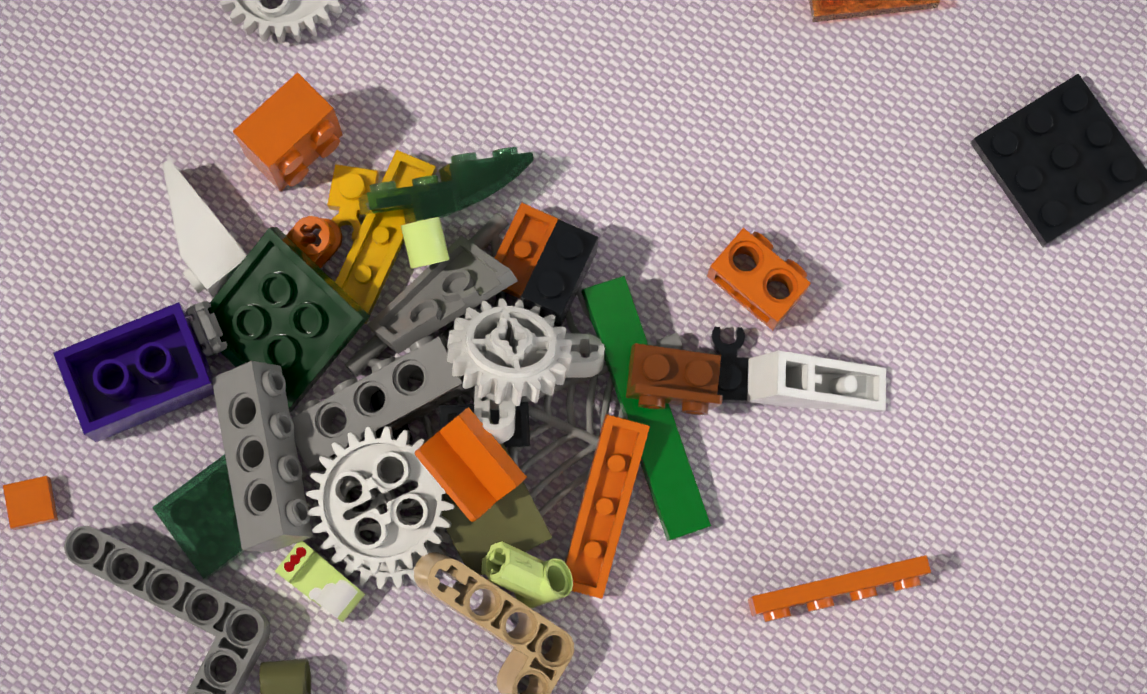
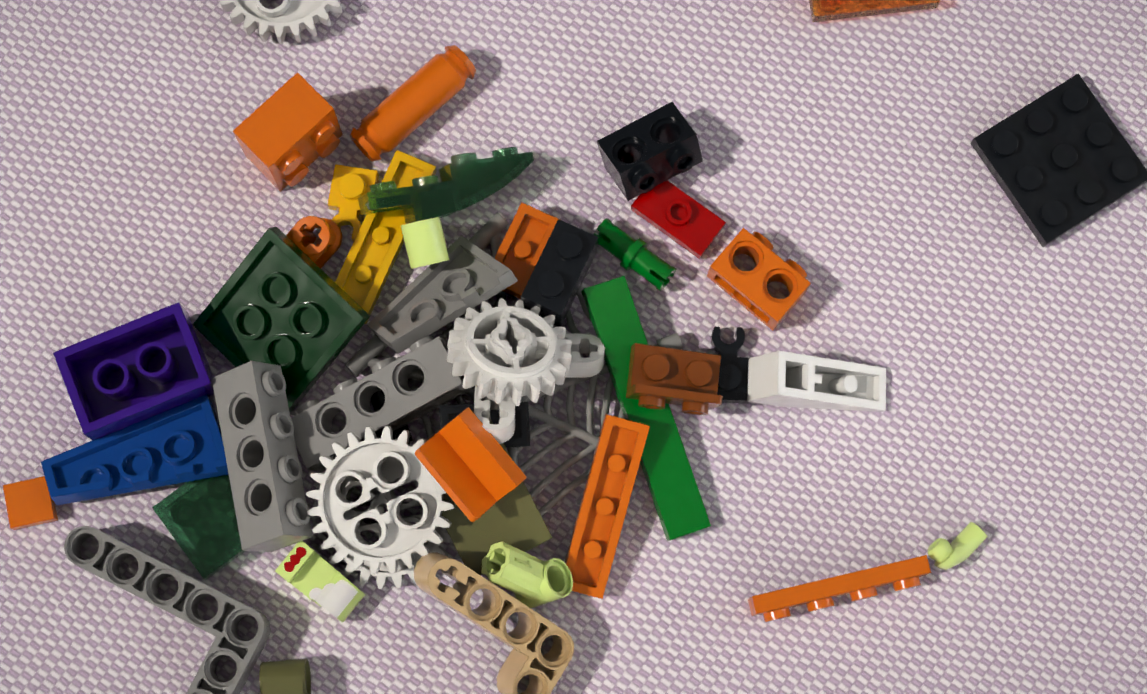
(150, 454): none -> blue wing
(200, 236): white slope -> none
(206, 328): light grey piece -> none
(413, 103): none -> orange axle
(634, 254): none -> green pin
(650, 151): none -> black brick
(679, 217): none -> red plate
(950, 554): none -> yellowish green arm

